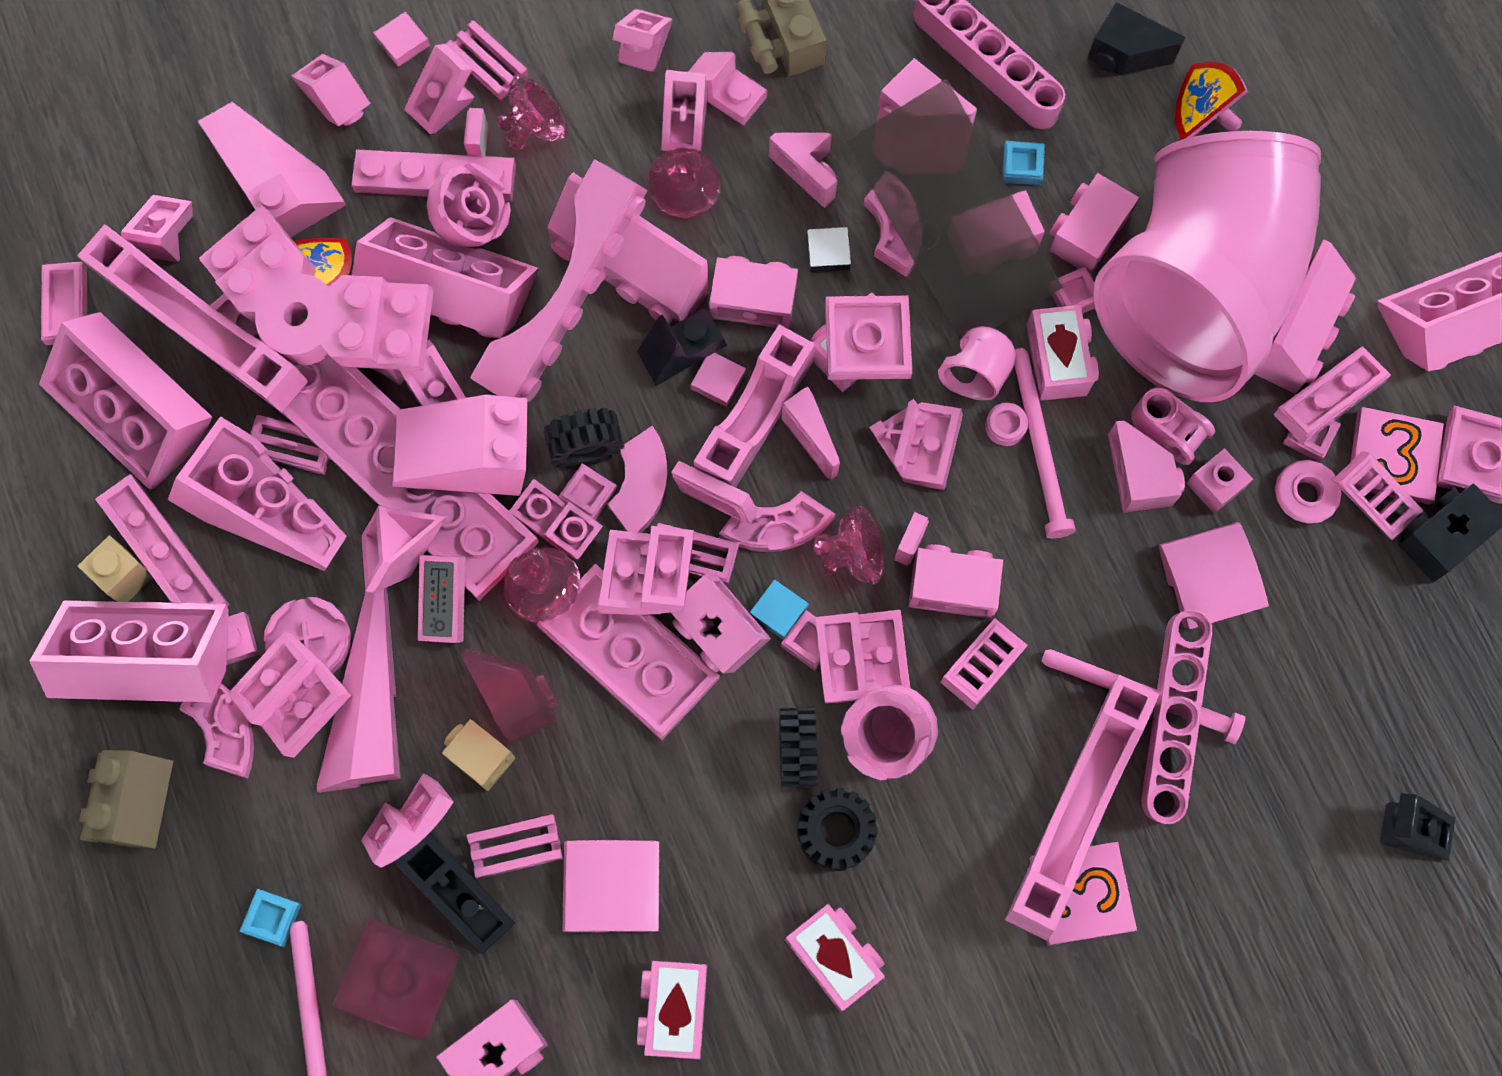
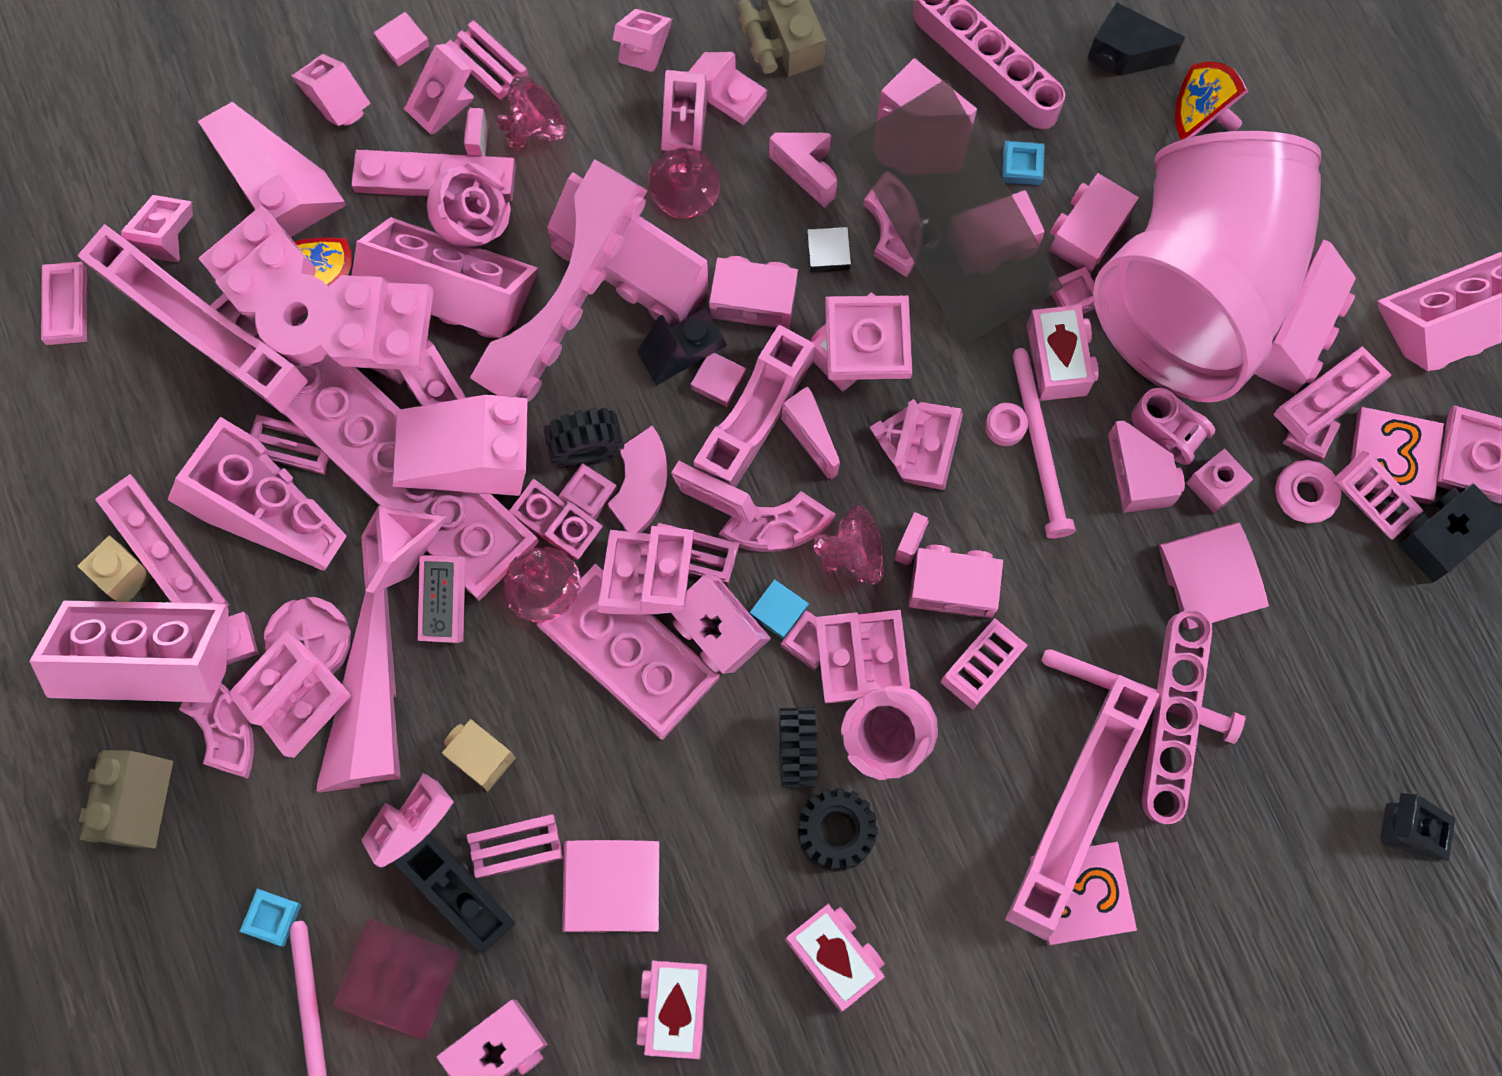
(123, 398): bright pink slope -> none
(512, 693): clear pink slope -> none
(988, 354): bright pink helmet -> none

